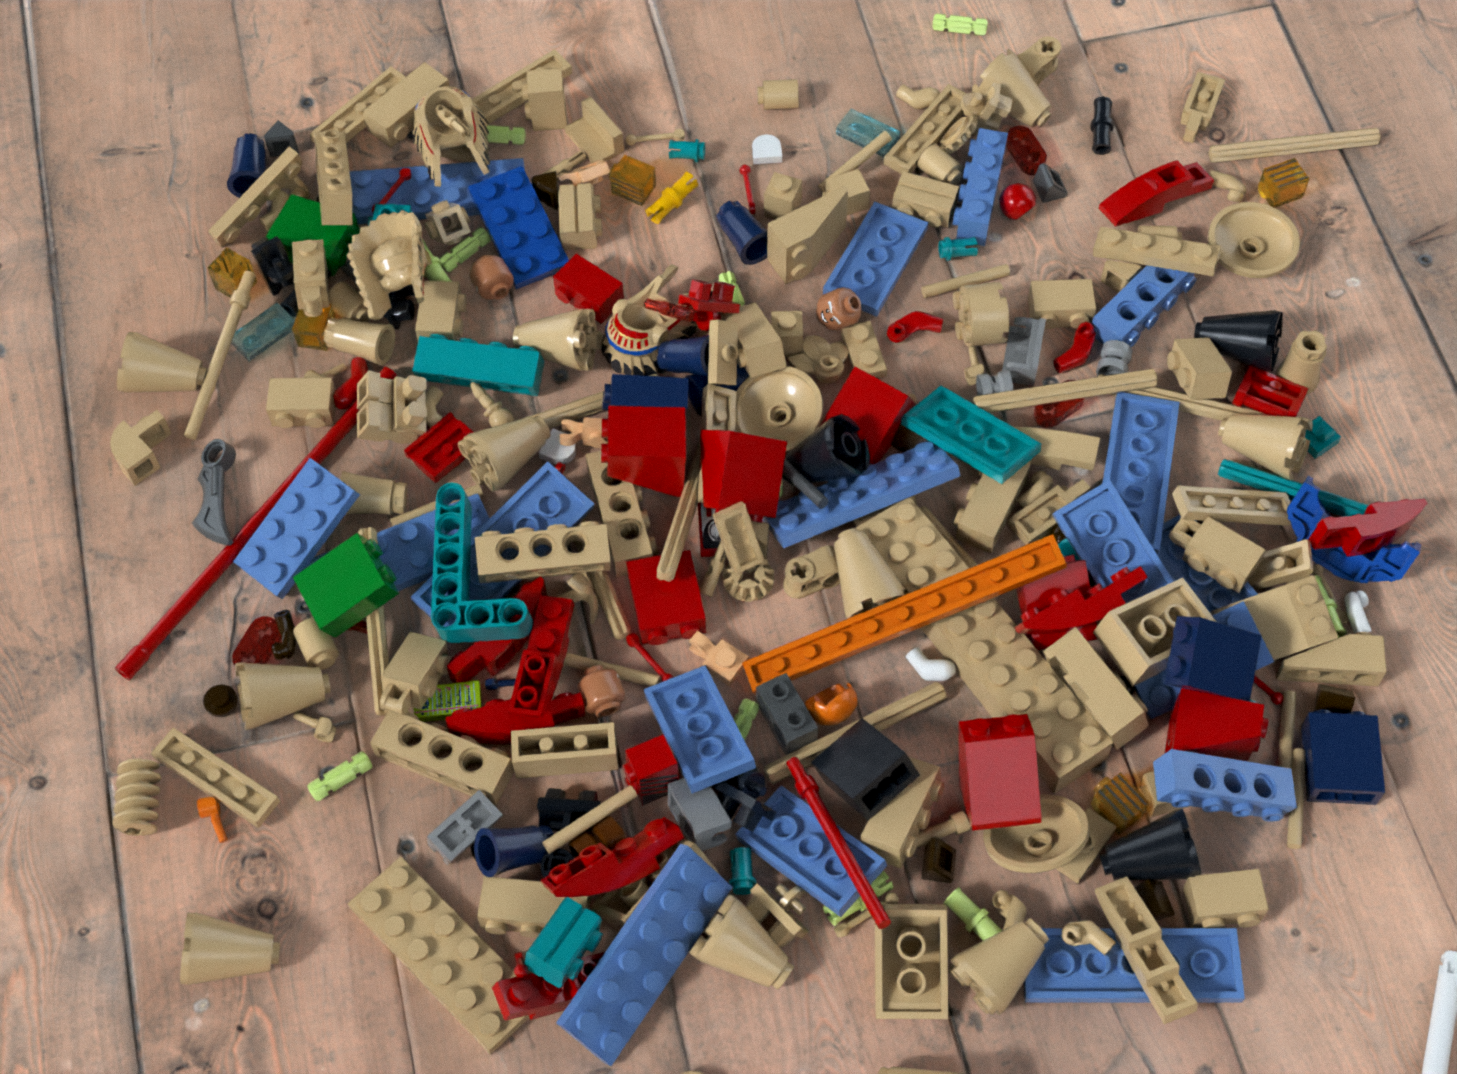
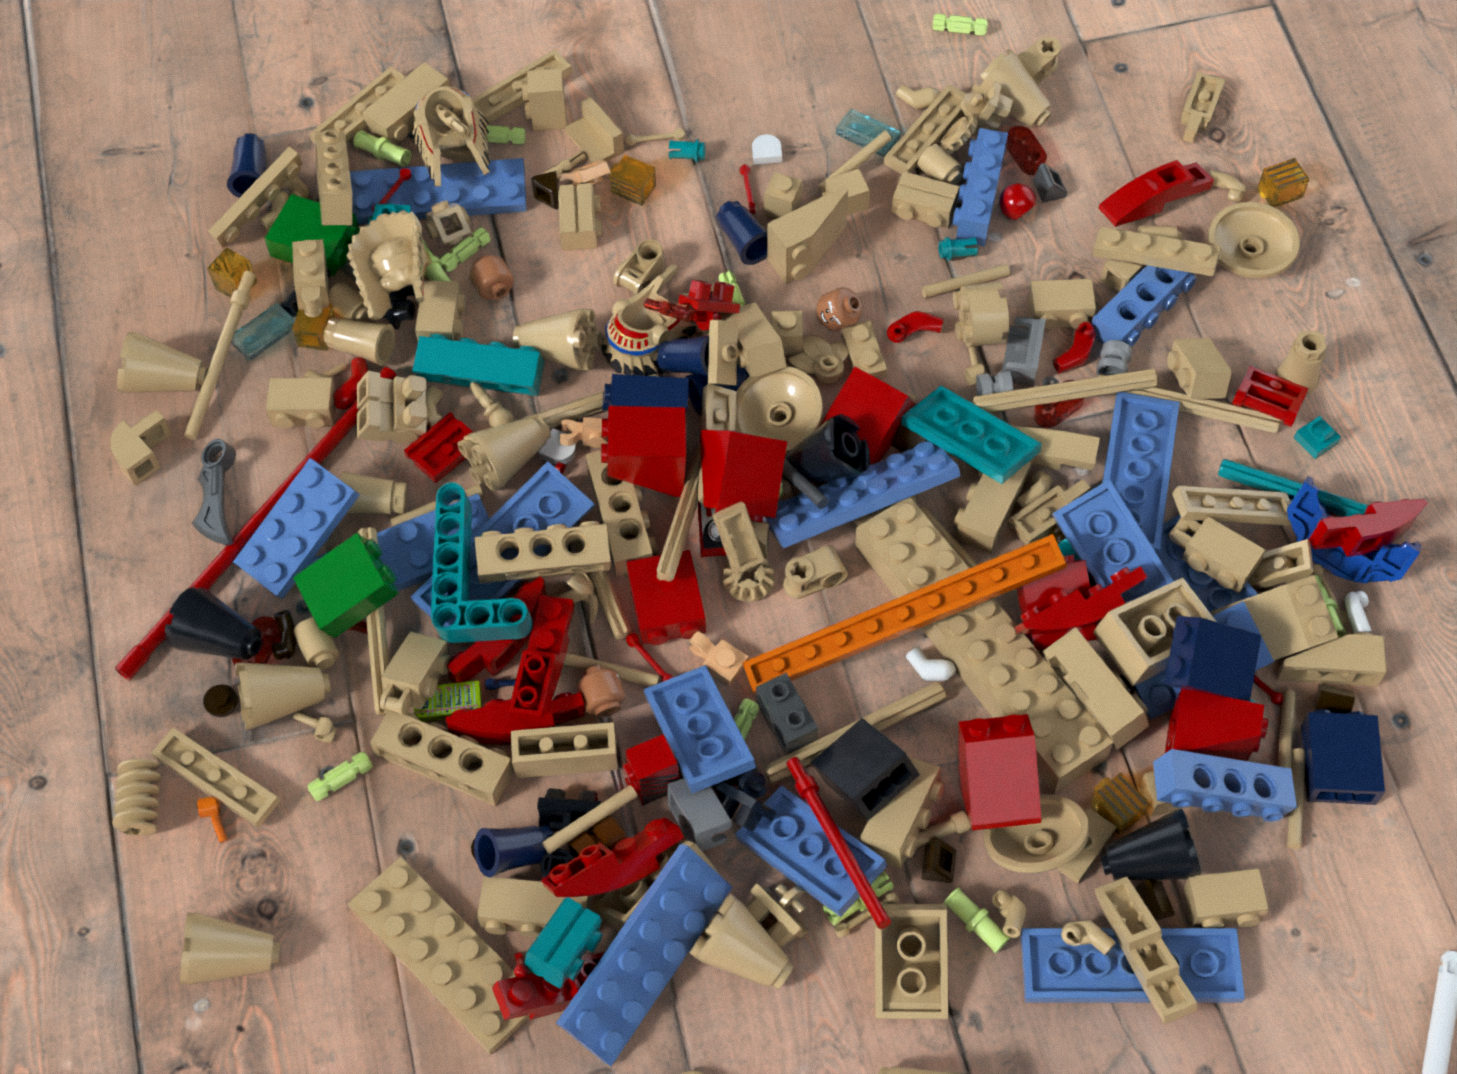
(211, 627): none -> black cone
(273, 264): black hips -> none
(279, 139): dark grey slope -> none
(382, 148): none -> yellowish green pin
(461, 827): light grey hinge -> none
(518, 226): blue plate -> none
(587, 287): red brick -> none
(638, 269): none -> tan piece
(671, 197): yellow pin -> none
(714, 570): tan pin -> none
(741, 869): teal pin -> none
(778, 94): tan brick -> none
(832, 705): orange hair -> none
(863, 574): tan cone -> none
(877, 256): medium blue plate -> none
(1000, 964): tan cone -> none
(1102, 125): black pin -> none
(1245, 336): black cone -> none
(1269, 440): tan cone -> none
(1294, 145): tan axle -> none

